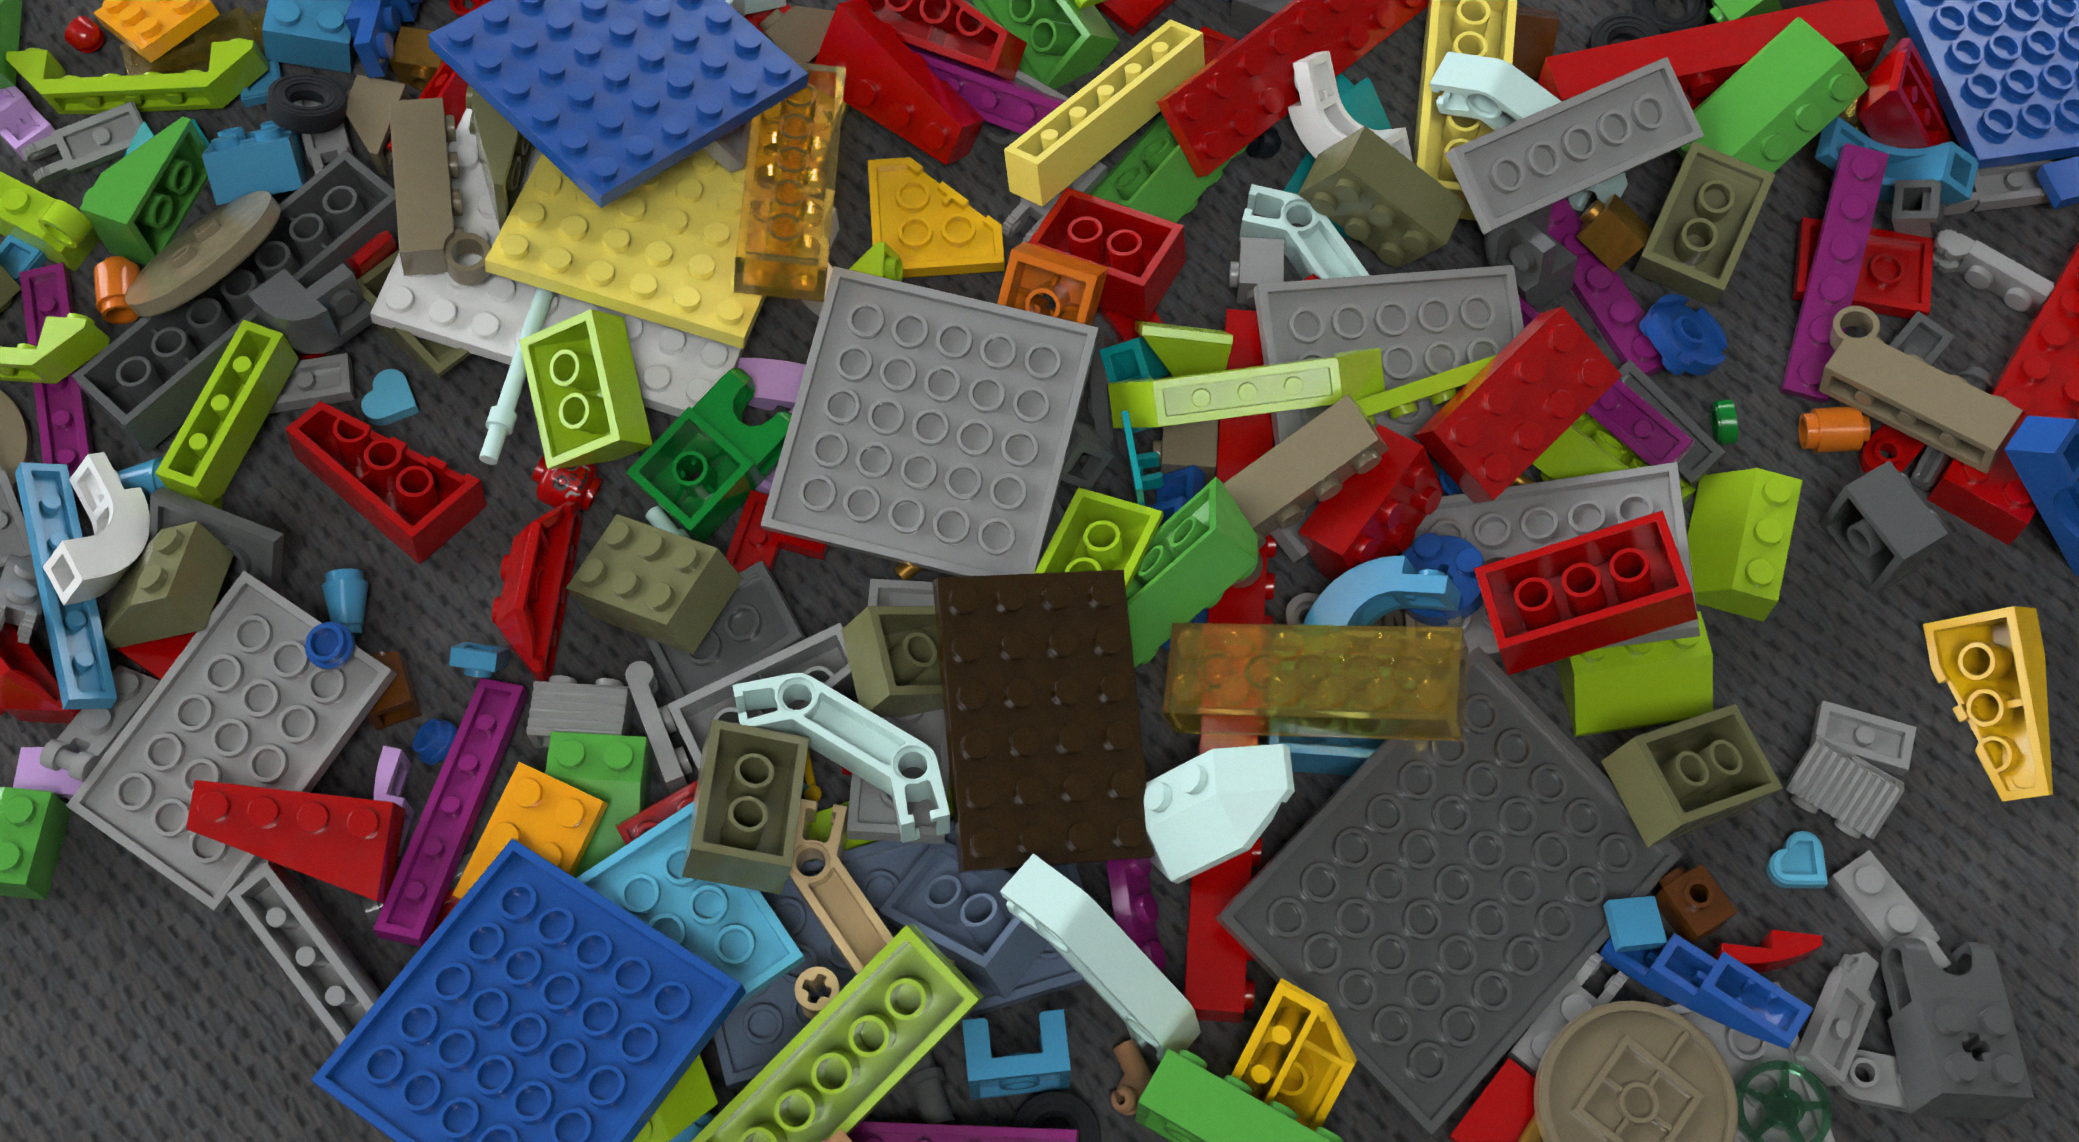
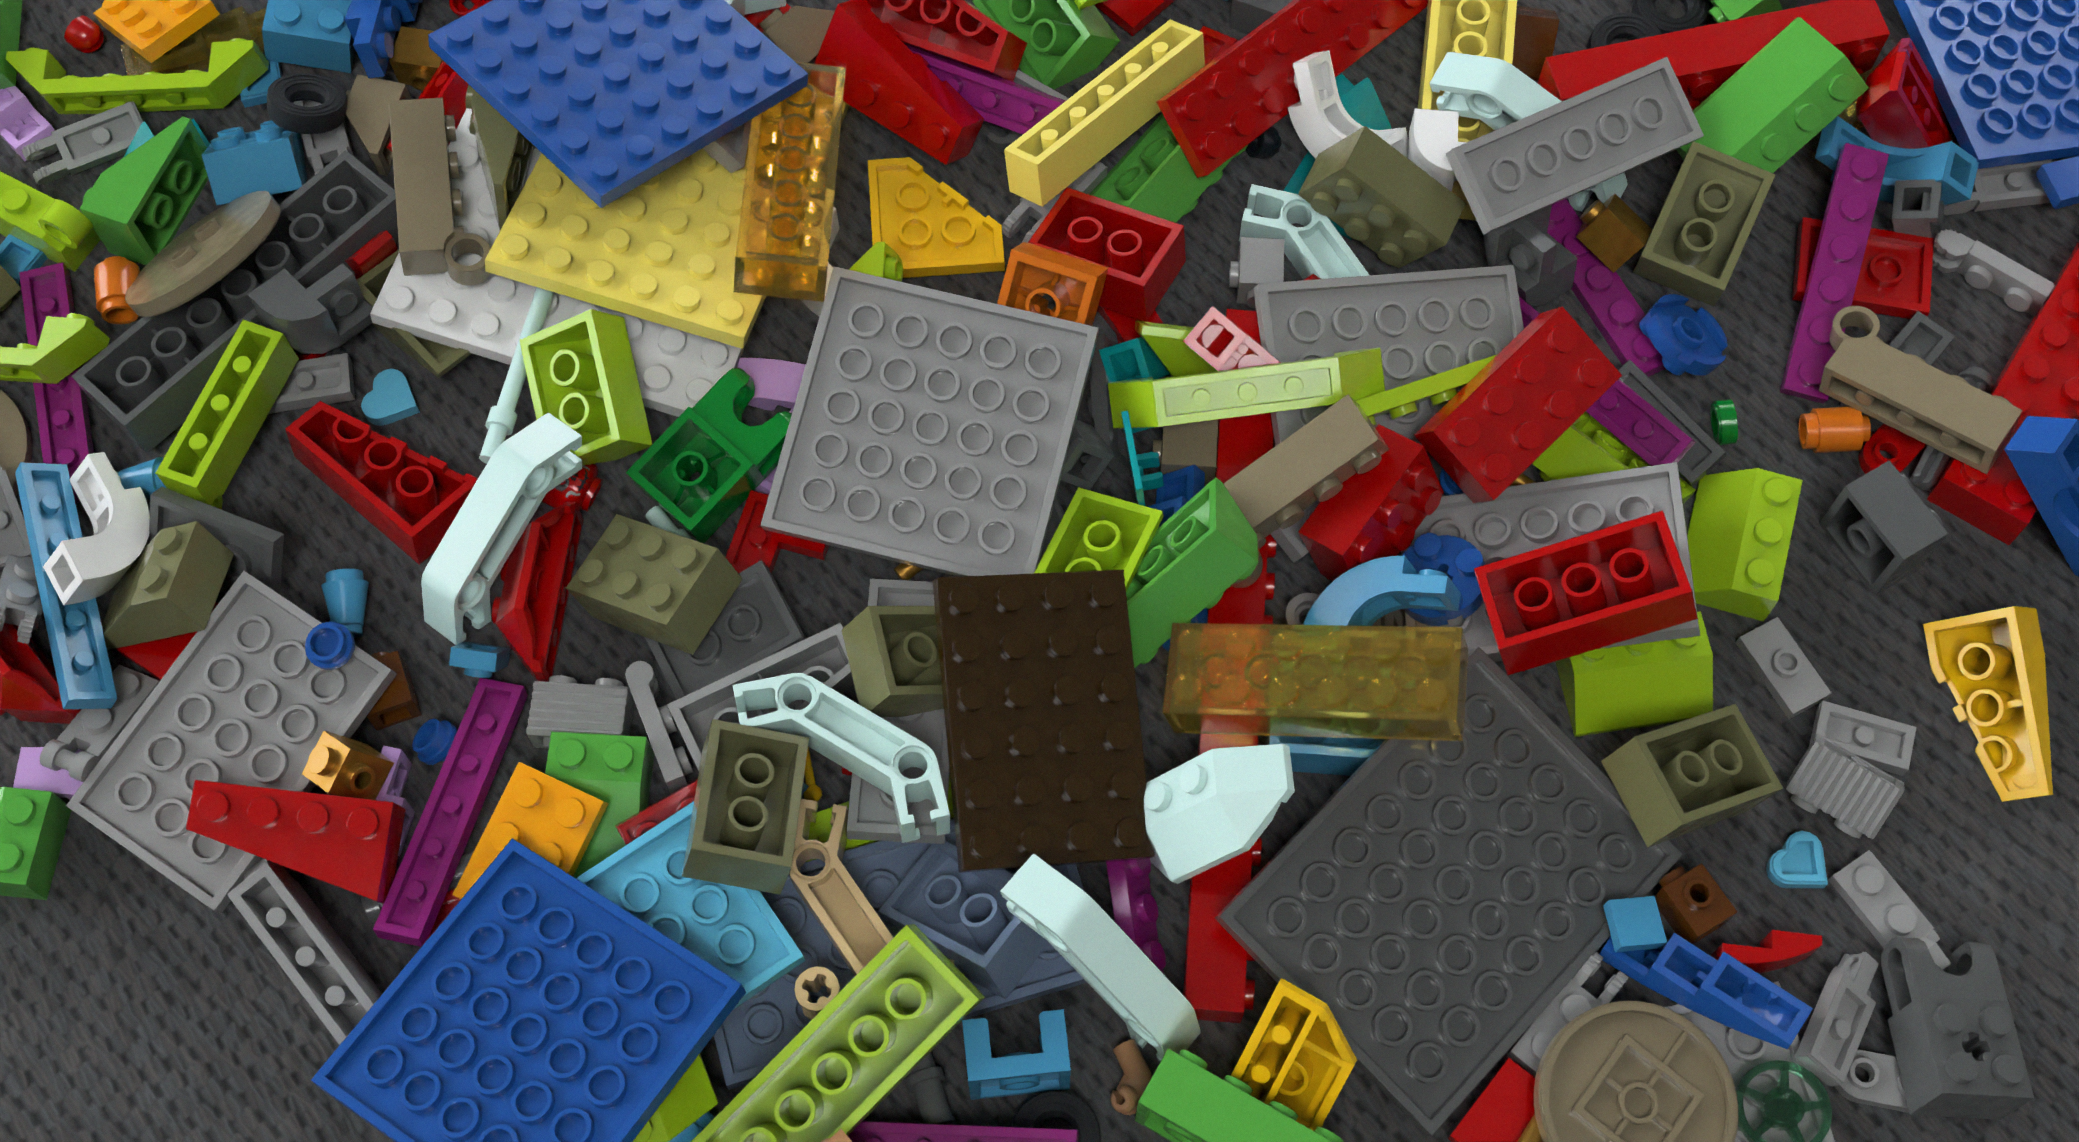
(340, 760): none -> pearl gold brick
(492, 522): none -> light aqua piece
(1225, 344): none -> slope
(1430, 138): none -> white brick
(1783, 668): none -> light grey plate

